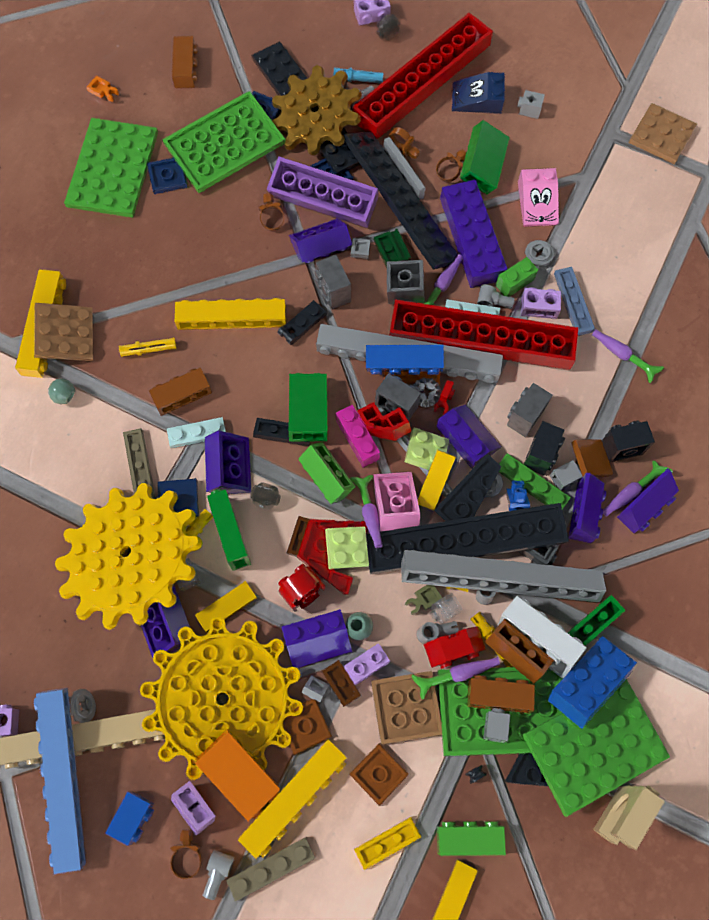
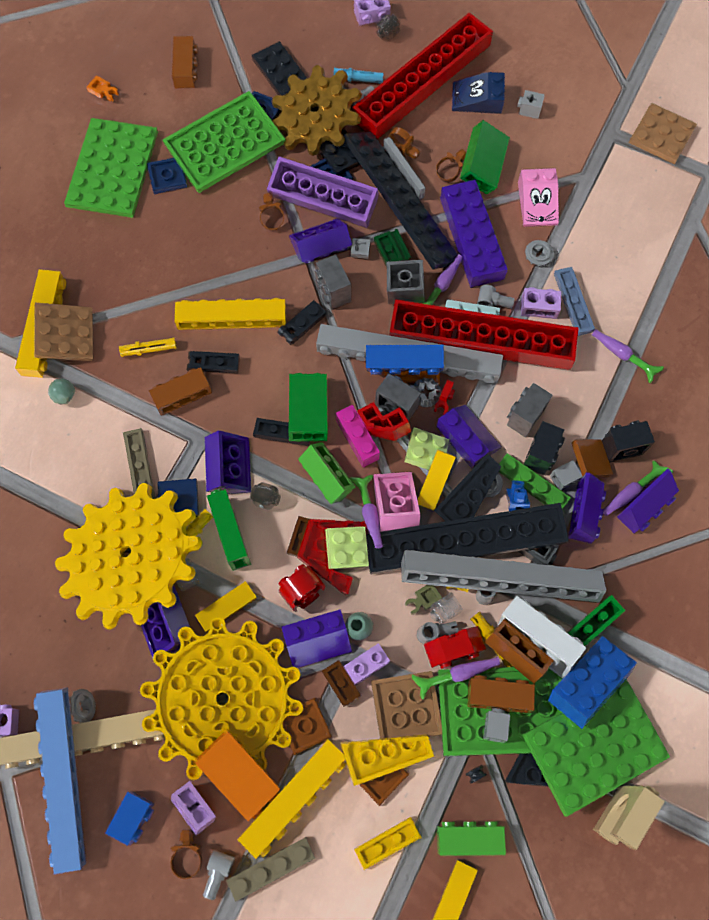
(193, 432): light aqua plate -> none
(214, 361): none -> black plate
(315, 688): light grey plate -> none
(382, 756): none -> yellow wing
(516, 277): bright green brick -> none

